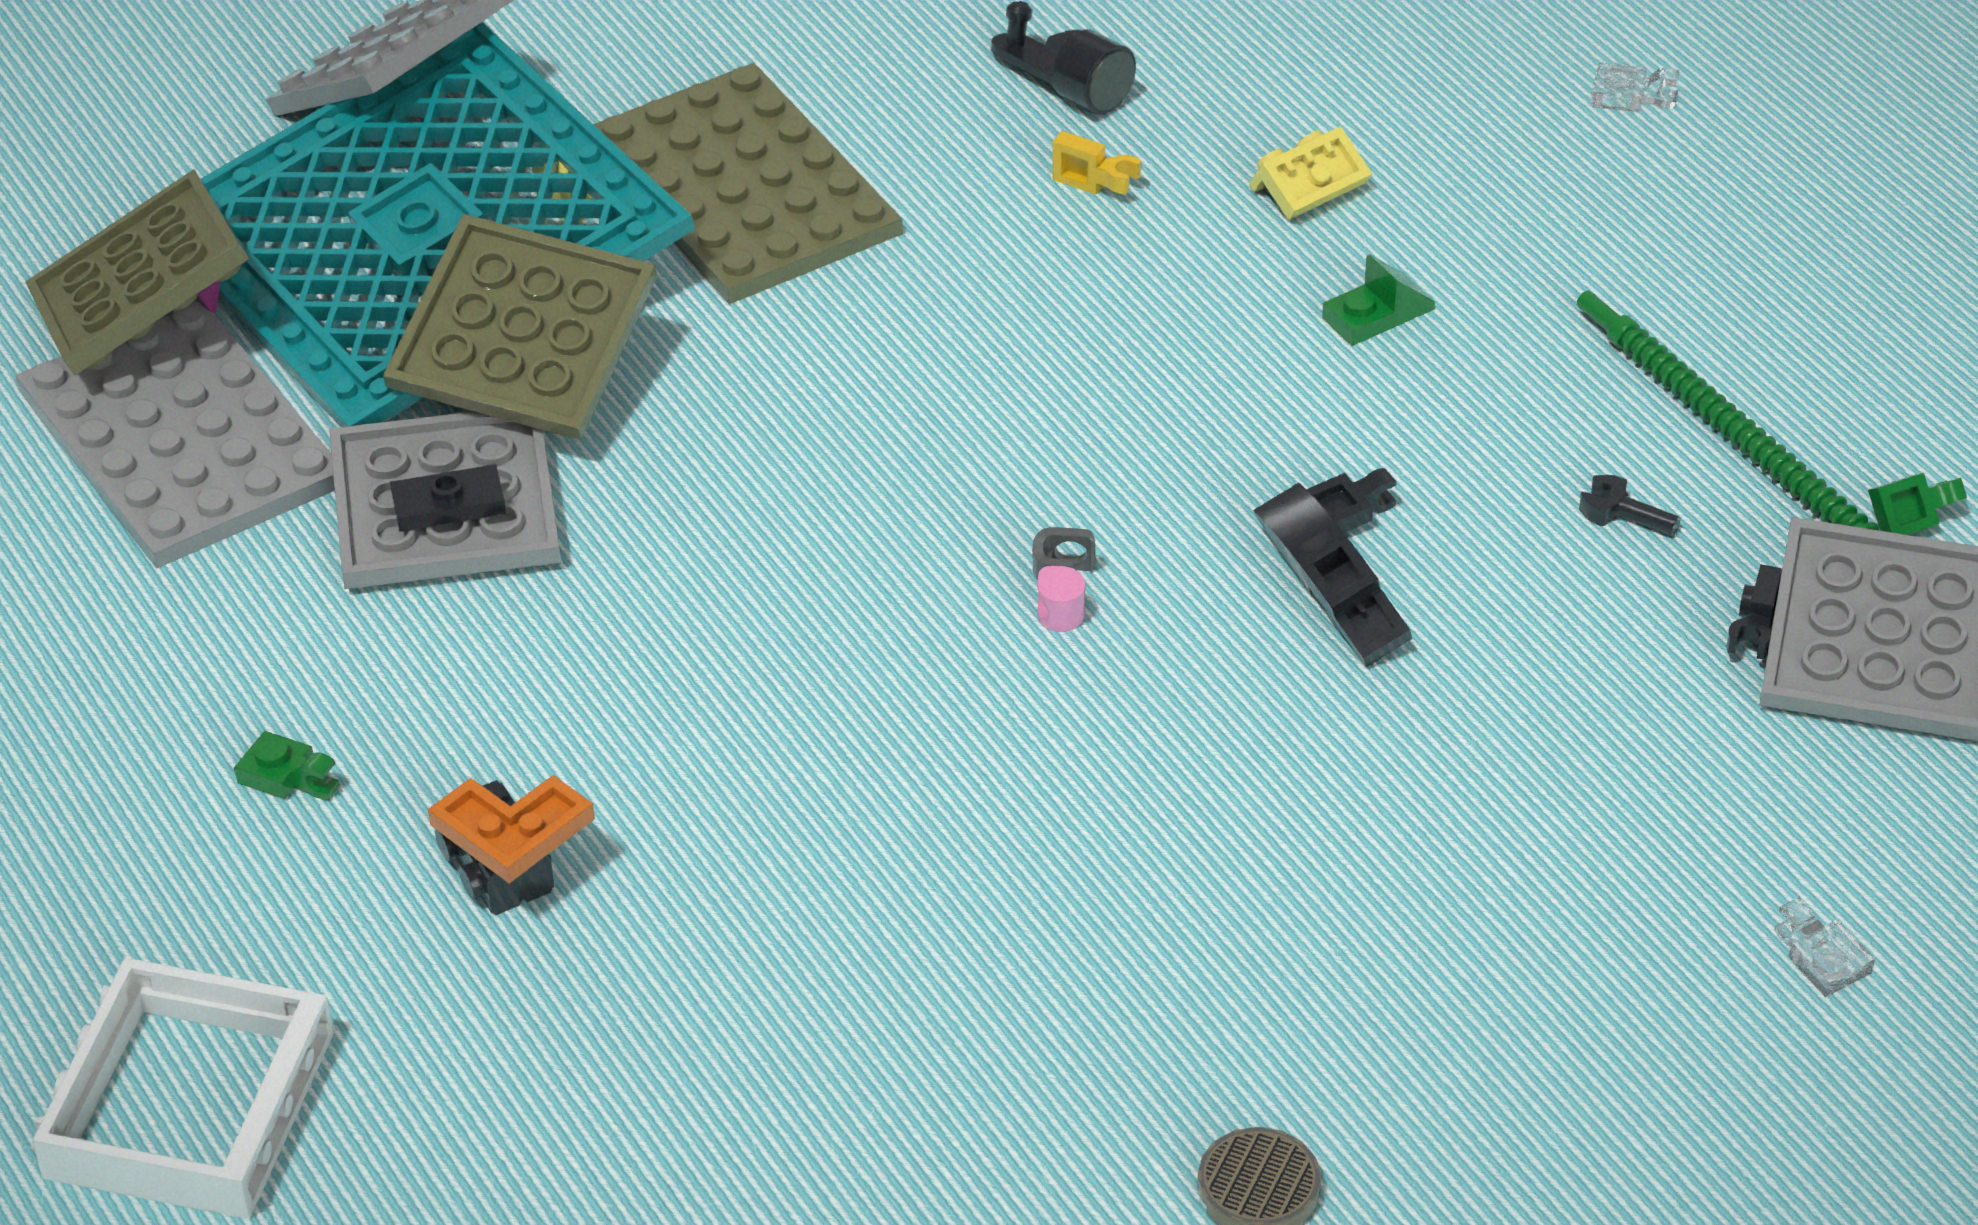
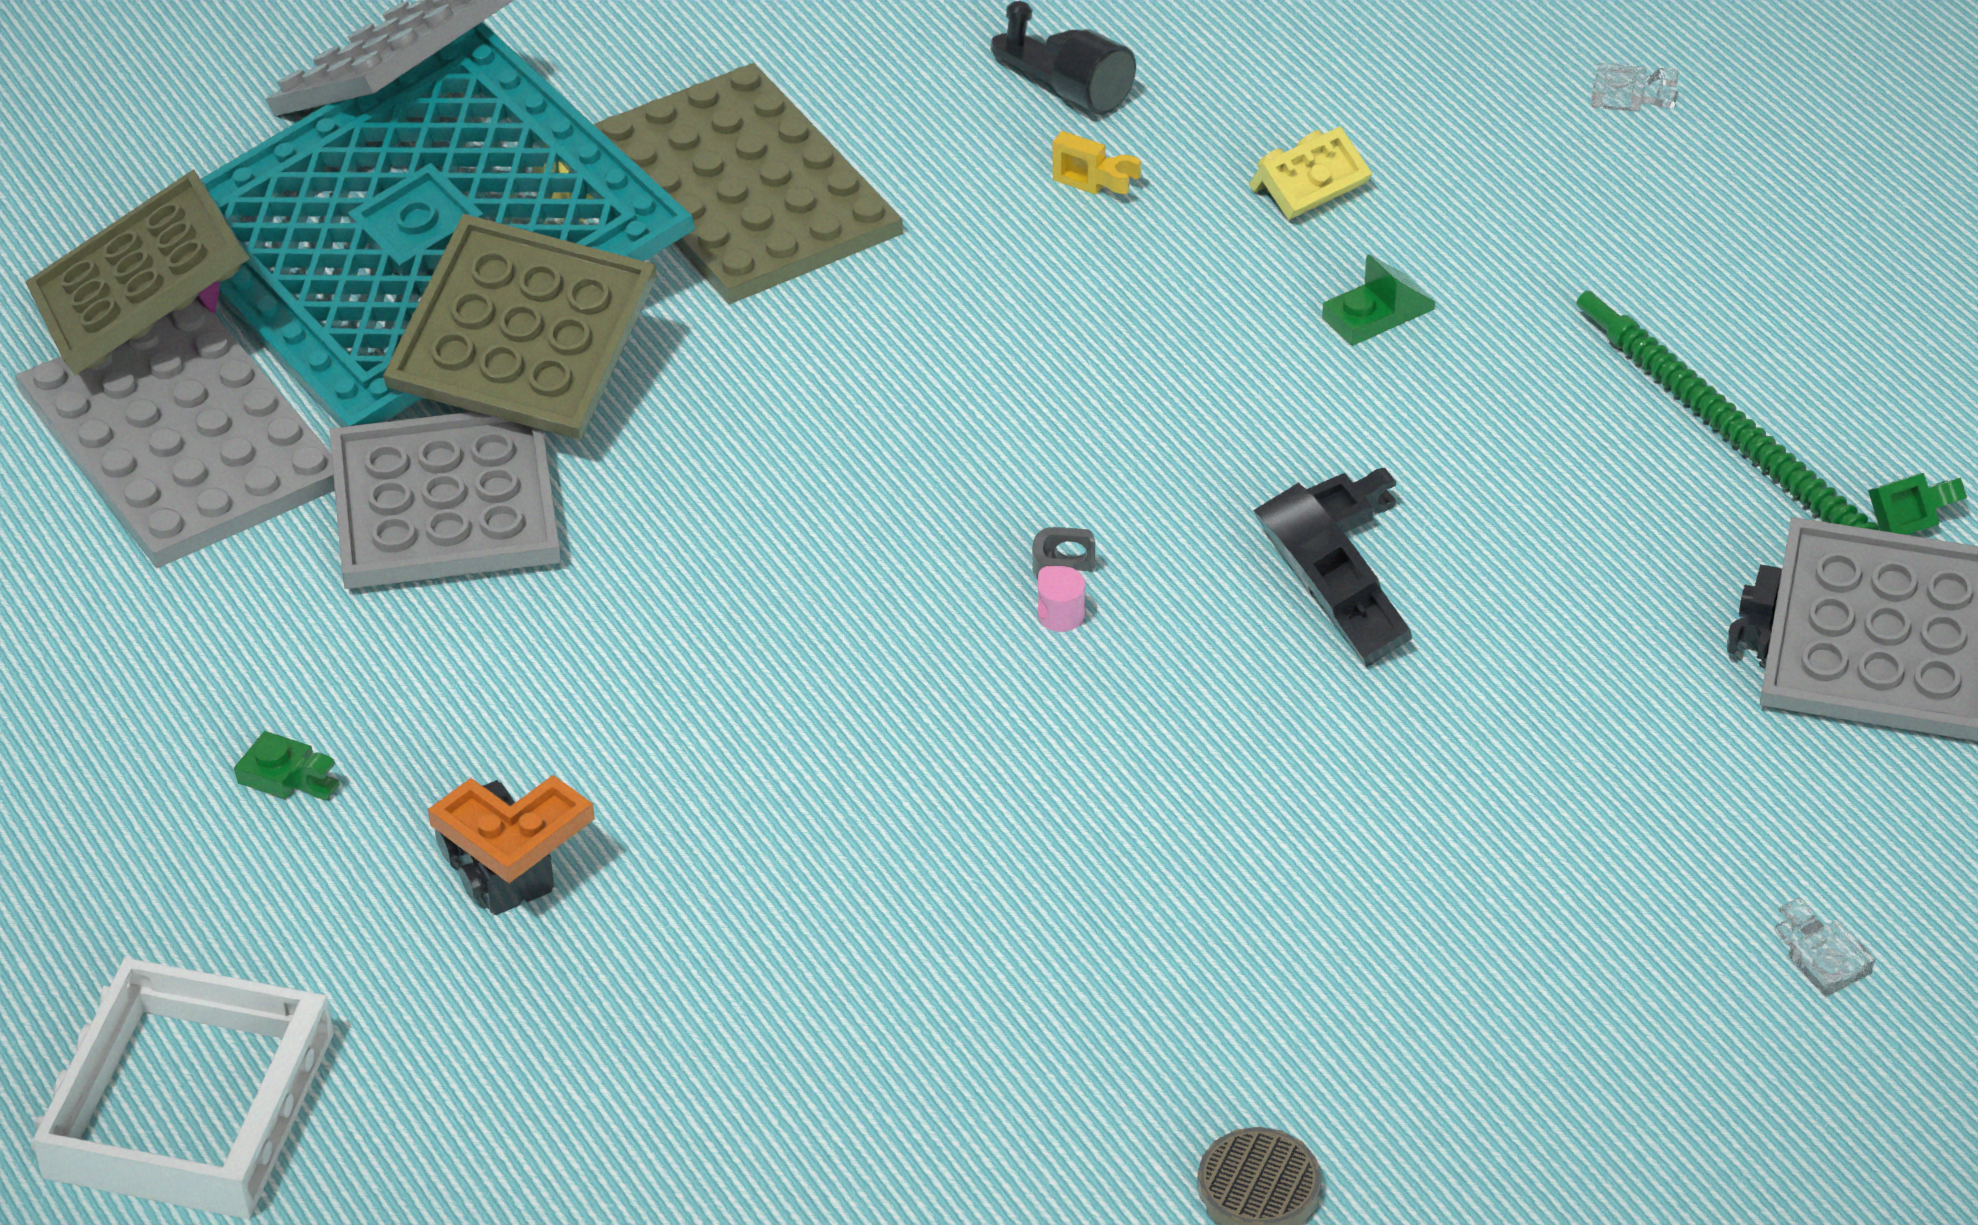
(447, 497): black plate -> none
(1610, 500): black bar -> none

